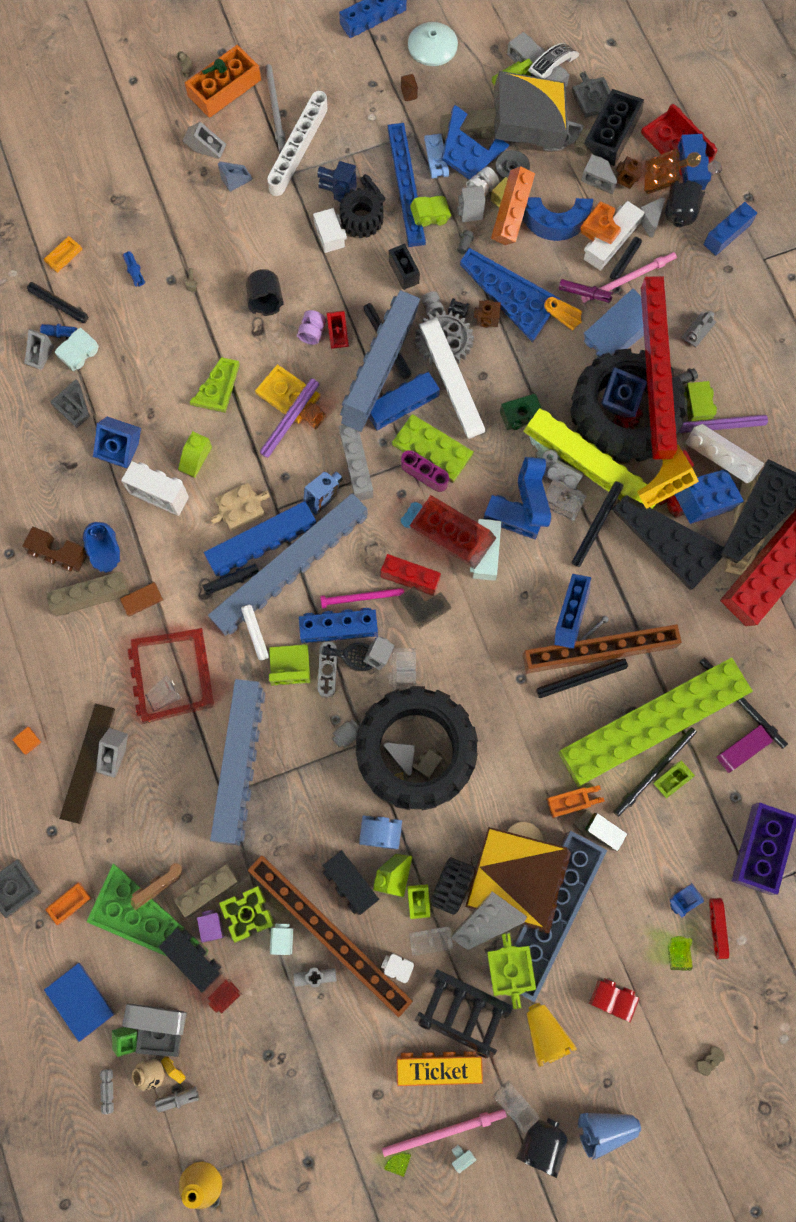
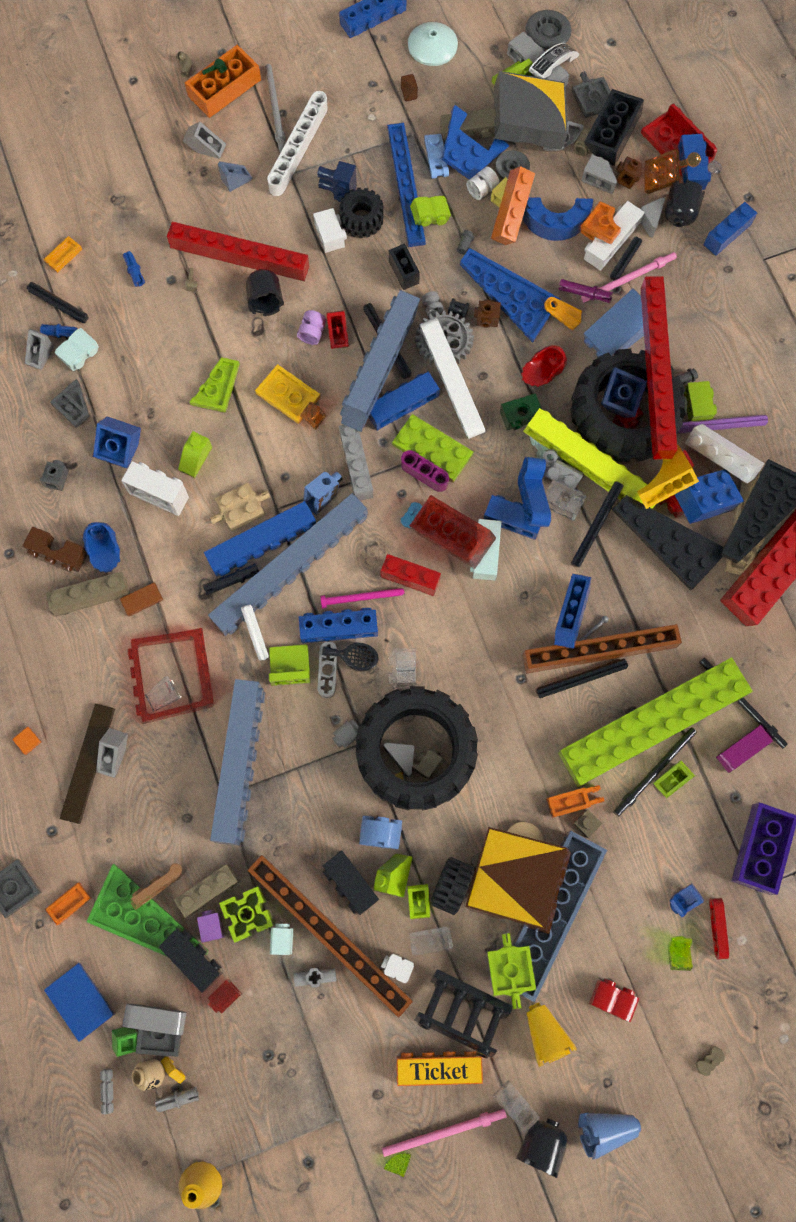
(57, 480): none -> dark grey brick
(238, 251): none -> red brick
(289, 417): medium lavender axle -> none
(367, 181): black axle -> none
(378, 652): light grey brick -> none
(422, 611): clear smoke plate -> none
(463, 1159): light aqua tile -> none
(471, 204): light grey brick -> none
(488, 921): light grey wing -> none
(544, 366): none -> red hair
(548, 28): none -> dark grey wheel
(605, 831): tile -> none
(699, 328): light grey hinge -> none

